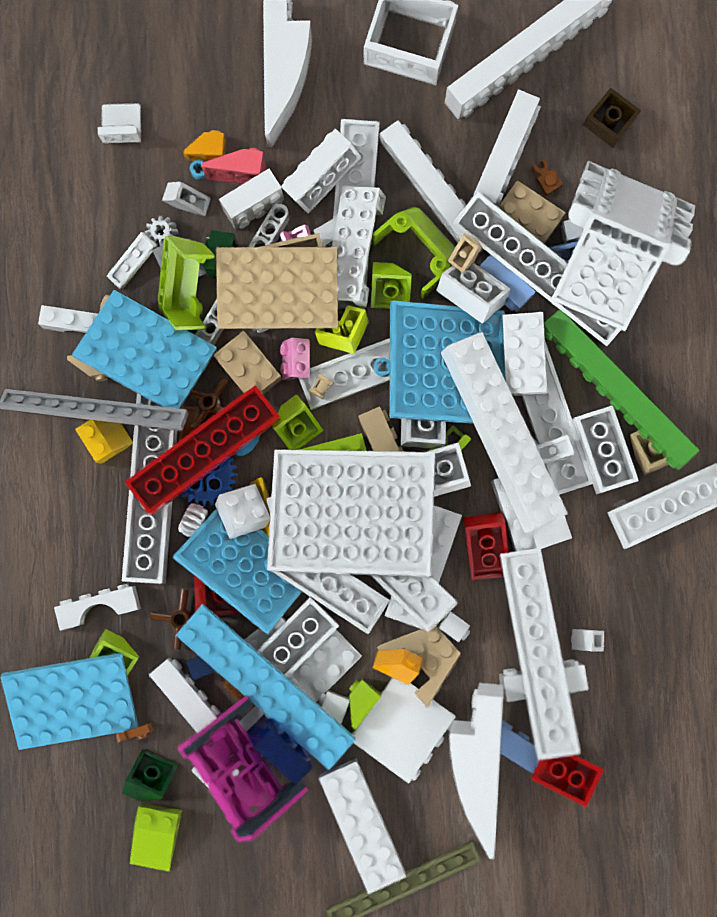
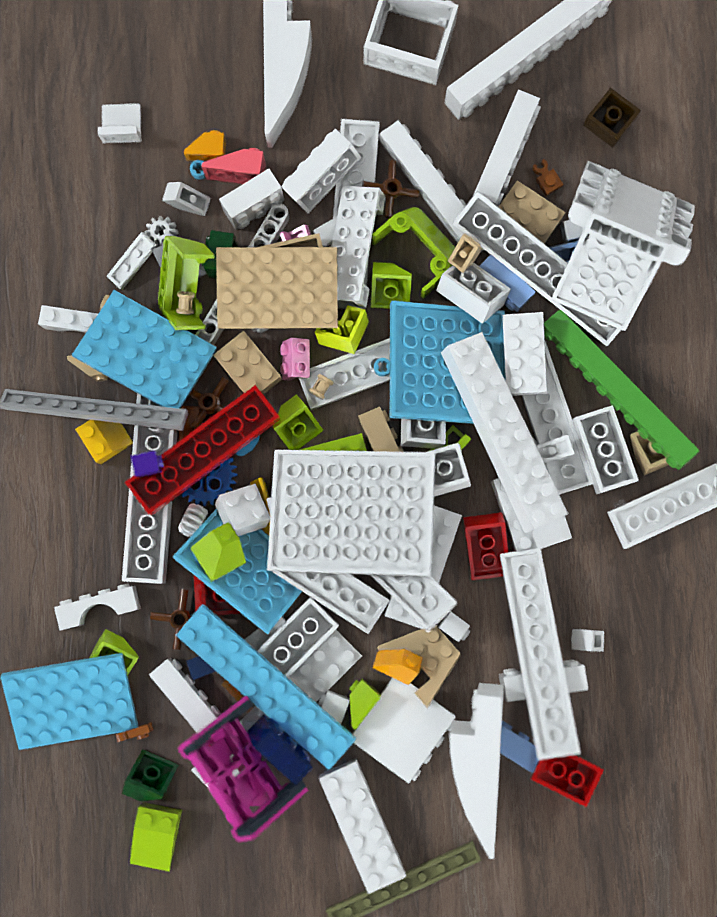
(147, 463): none -> dark purple brick
(185, 302): none -> tan bush
(219, 552): none -> lime slope
(395, 184): none -> reddish brown bar

